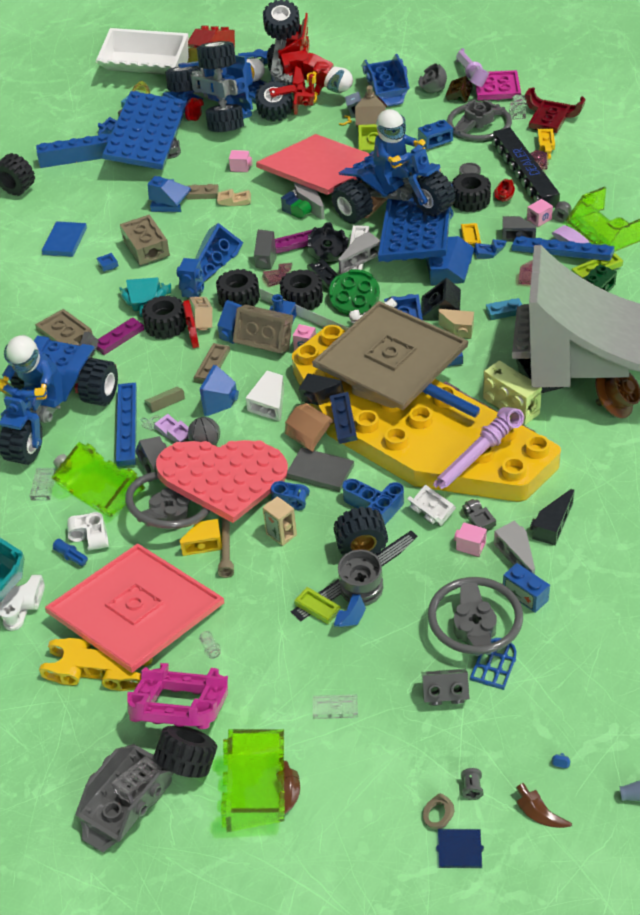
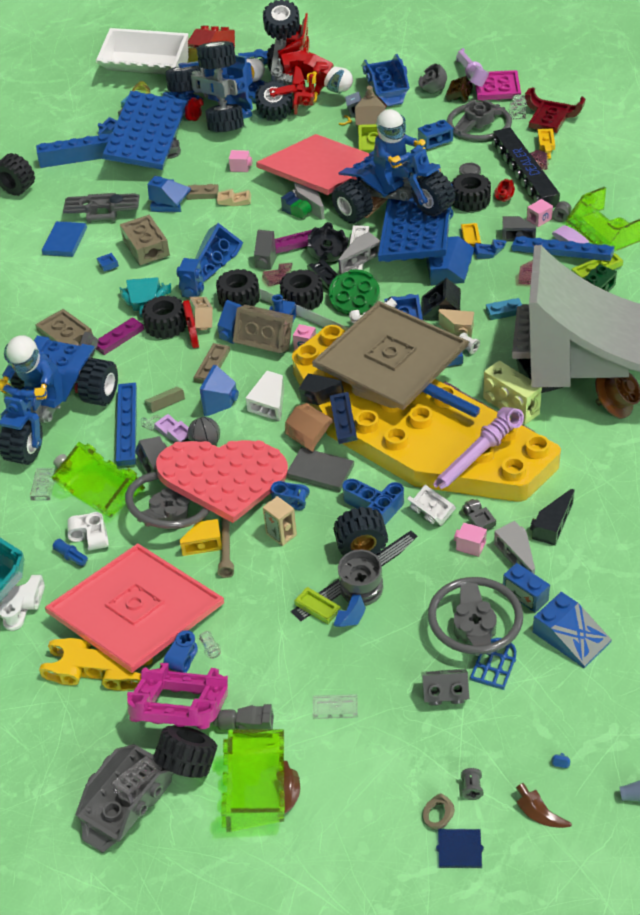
(111, 201): none -> dark grey piece
(181, 652): none -> blue piece
(246, 718): none -> dark grey piece
(472, 342): none -> white bush
(570, 630): none -> blue slope

